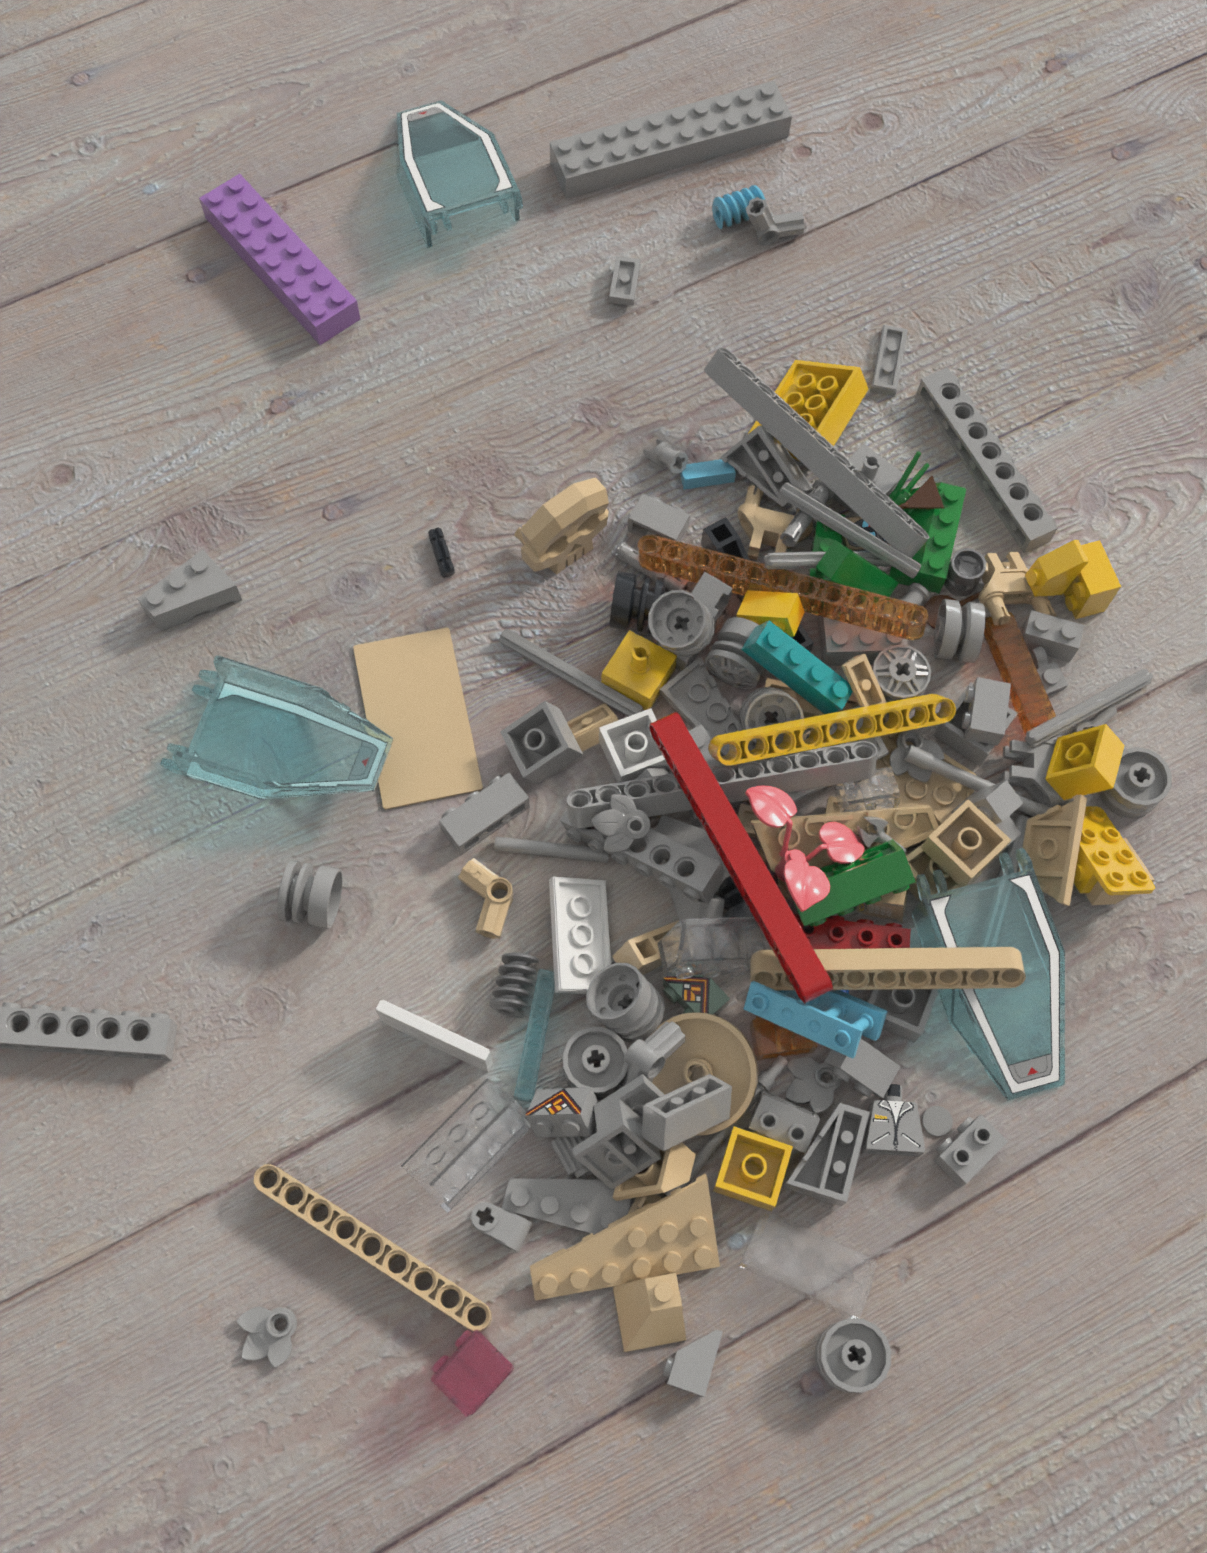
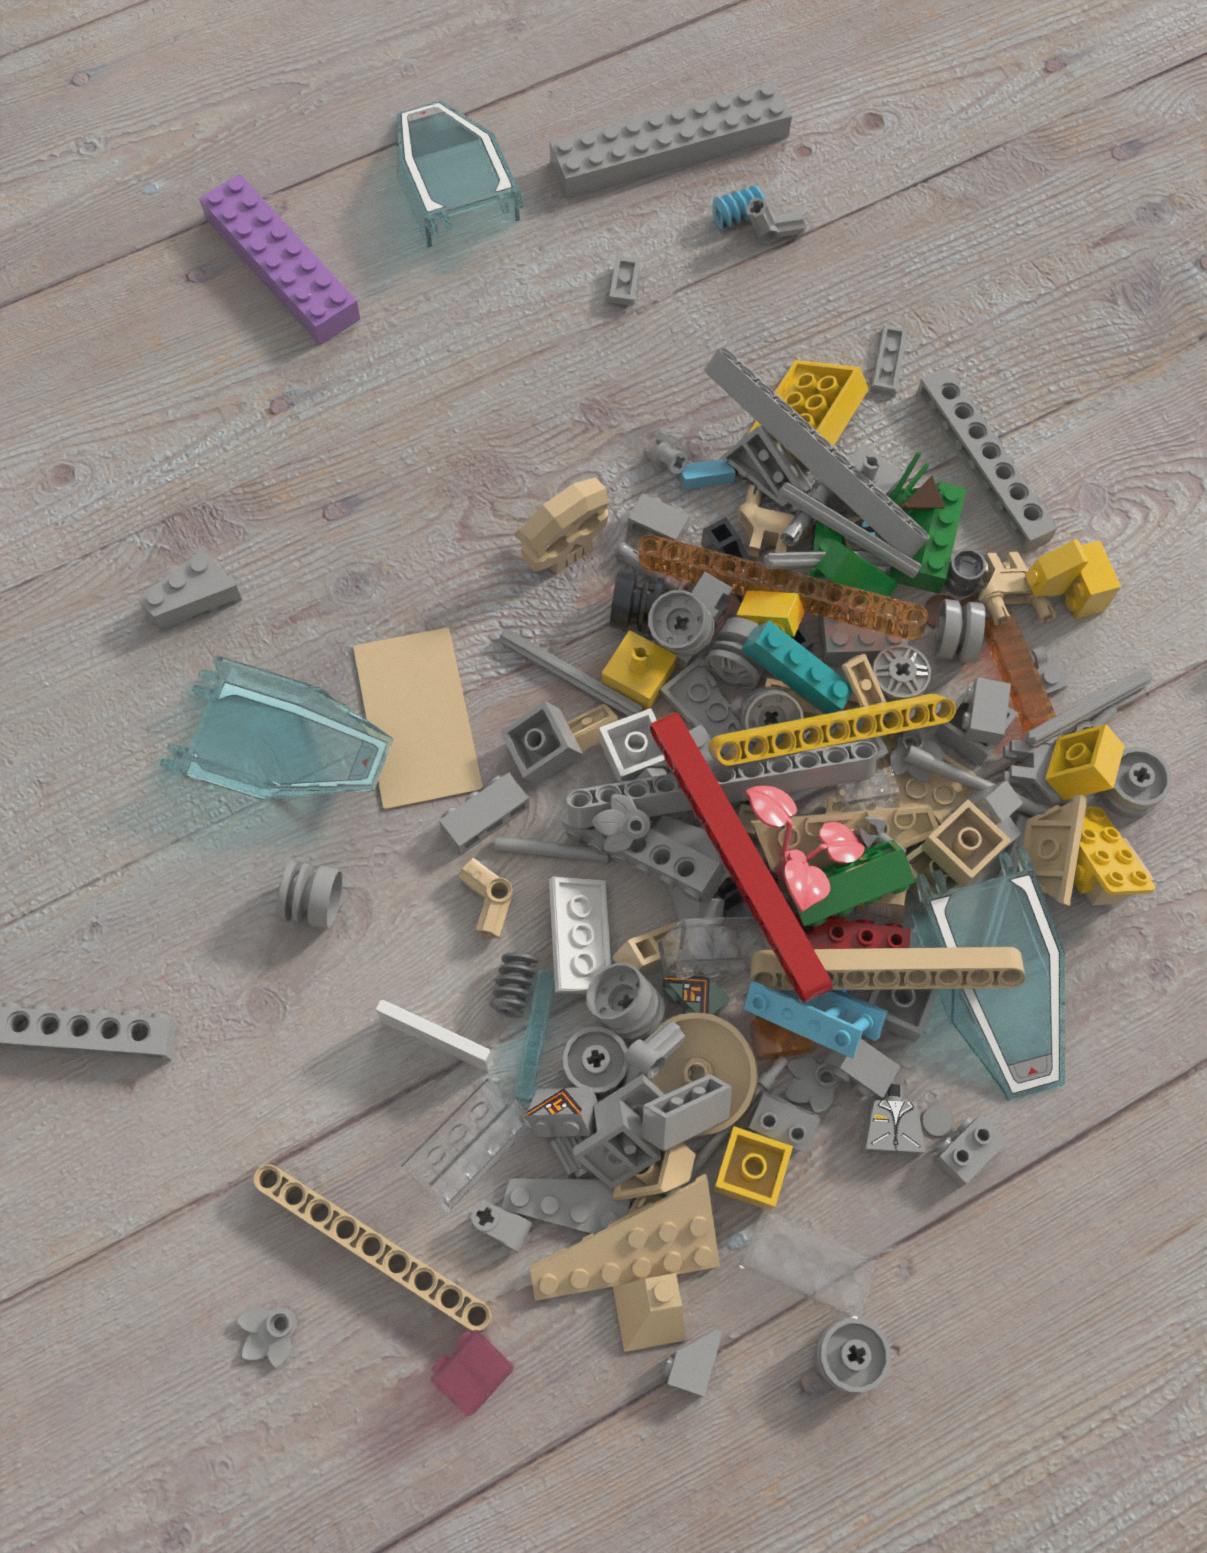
(441, 552): black axle -> none
(831, 1158): light grey wedge -> none
(916, 594): light grey bush -> none
(1056, 635): light grey brick -> none

